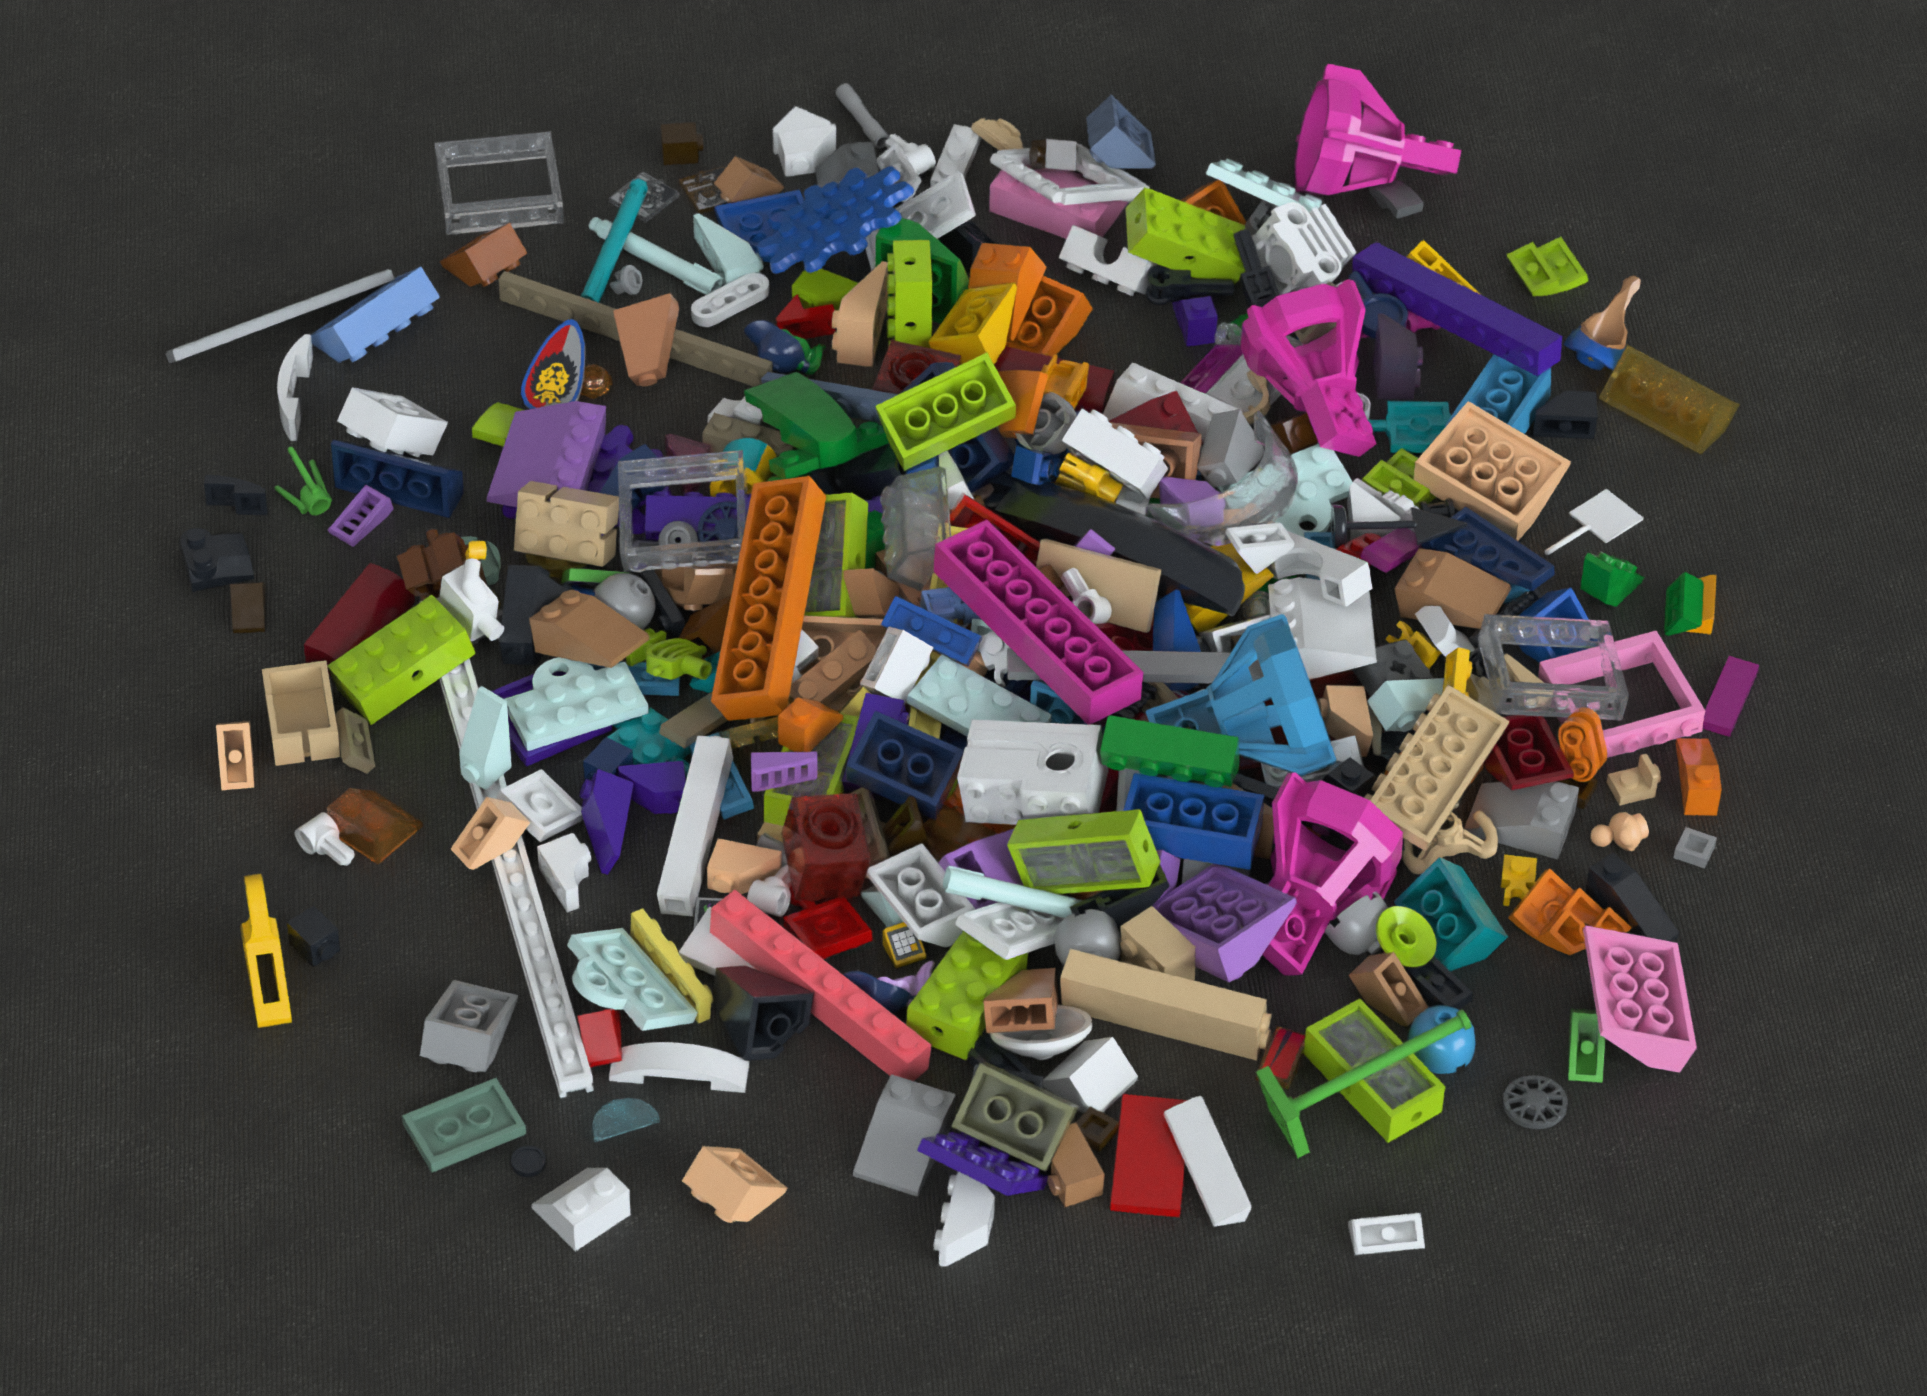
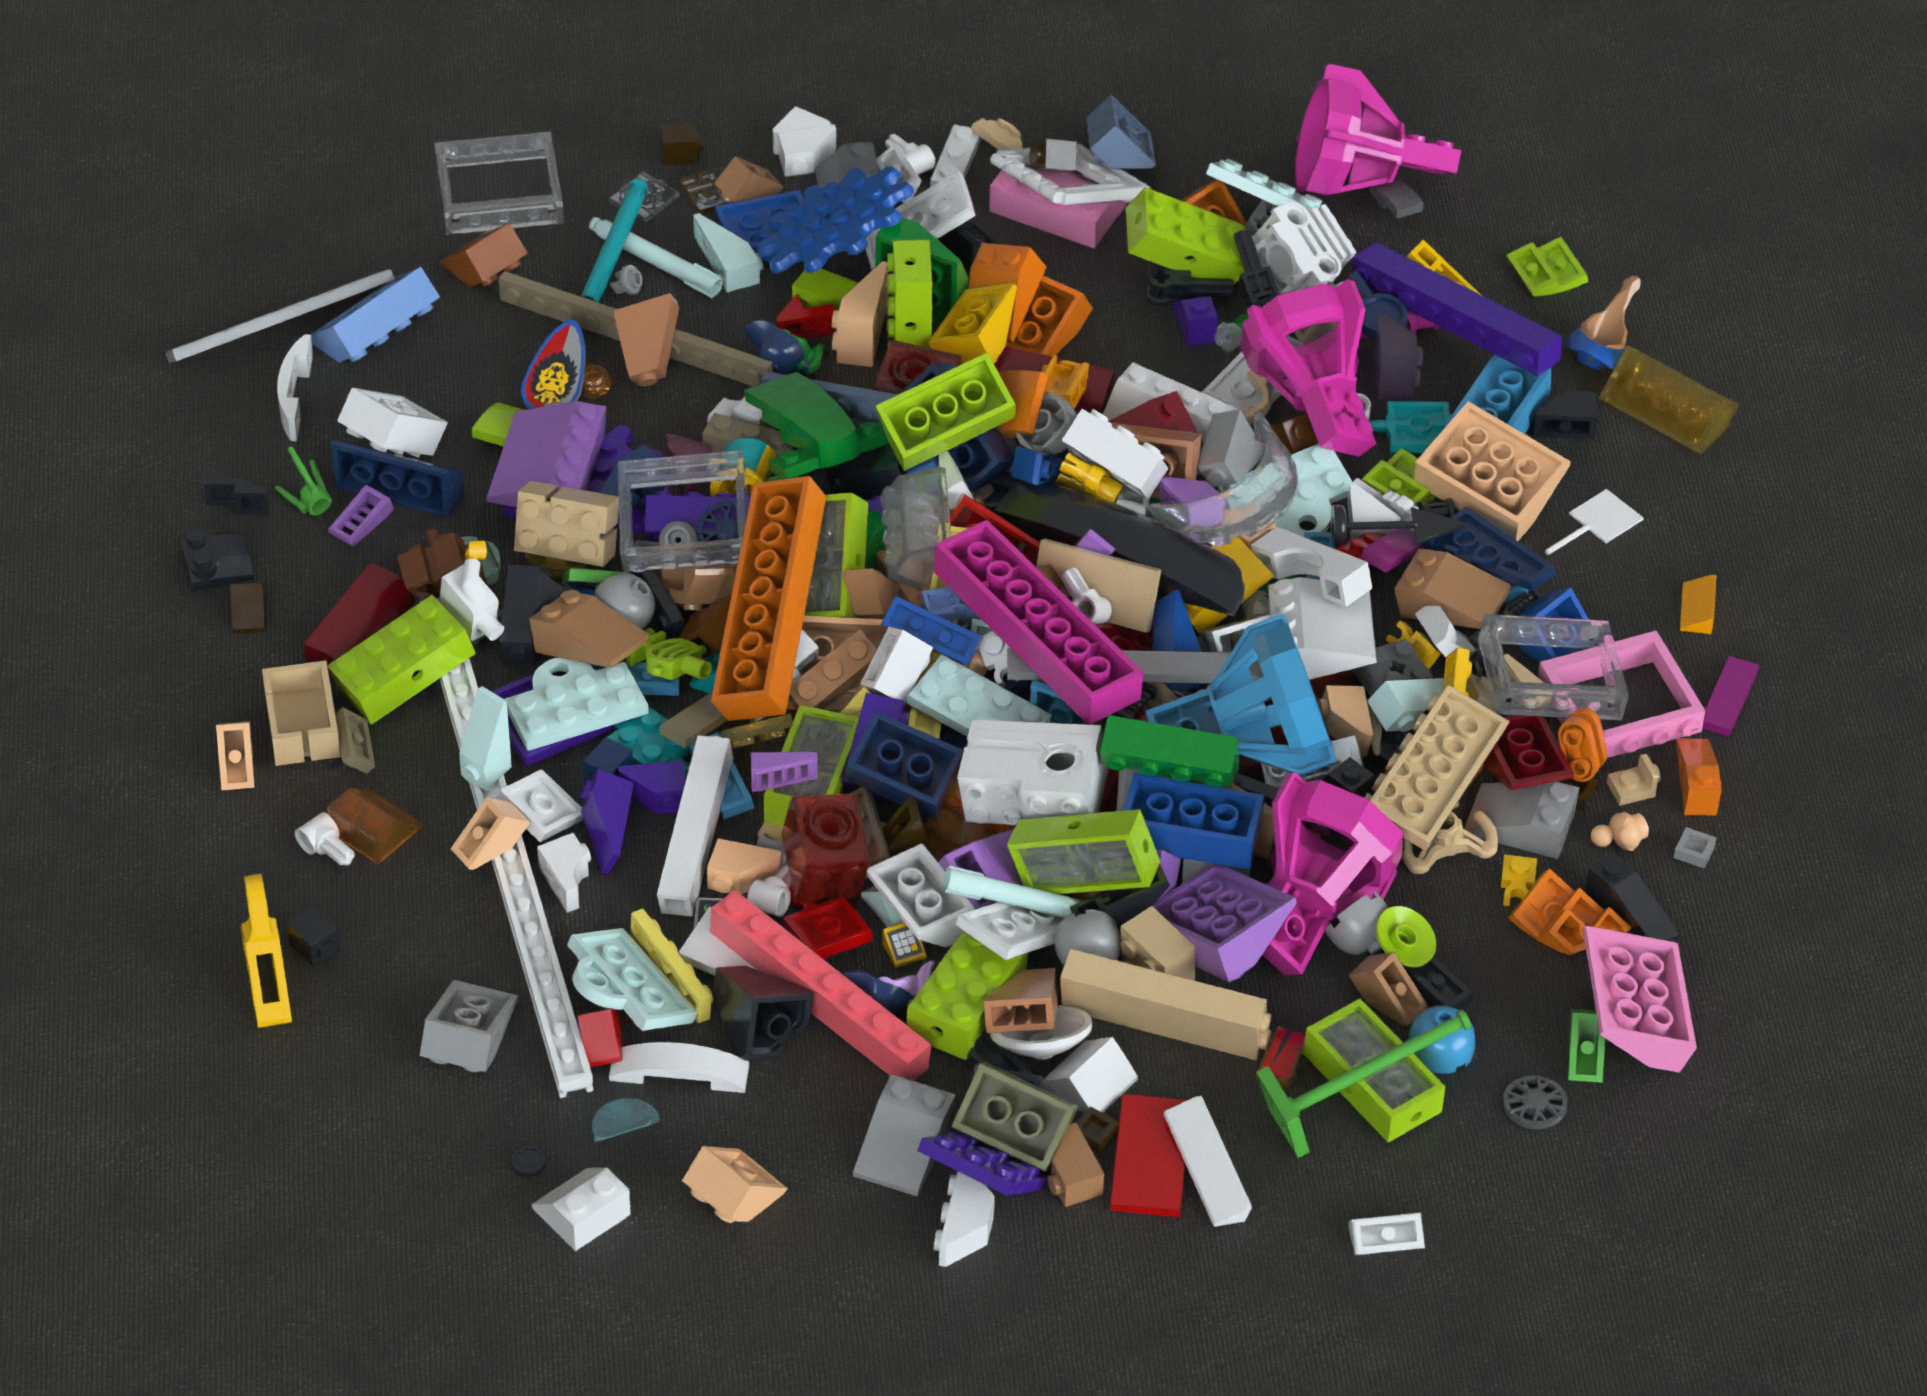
(464, 1125): sand green plate -> none
(730, 299): white plate -> none
(806, 724): orange slope -> none
(854, 105): light grey piece -> none
(1086, 250): white arch -> none
(1212, 367): magenta tile -> none
(1260, 543): white slope -> none
(1456, 912): teal slope -> none
(1609, 578): green slope -> none
(1683, 604): green slope -> none

